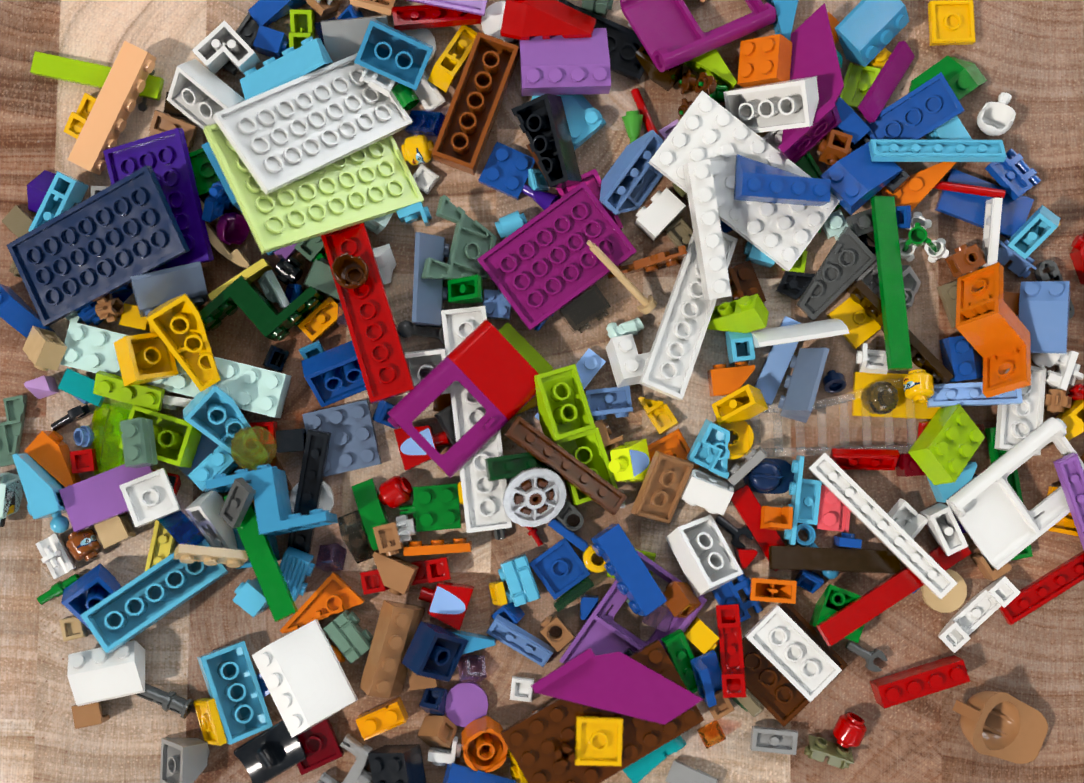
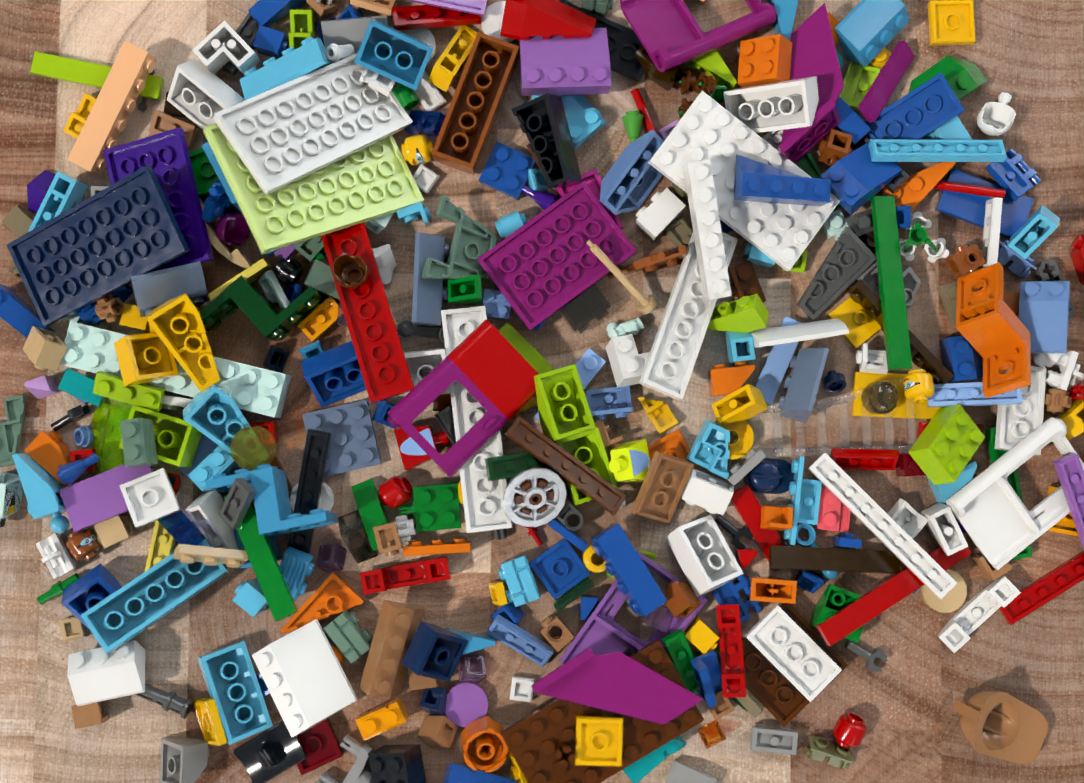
(72, 471): none -> blue cone
(290, 440): black panel -> none
(336, 52): none -> white pin
(395, 572): medium nougat slope -> none
(443, 756): white bracket -> none
(448, 602): red torso -> none
(794, 284): black piece -> none
(919, 681): red brick -> none

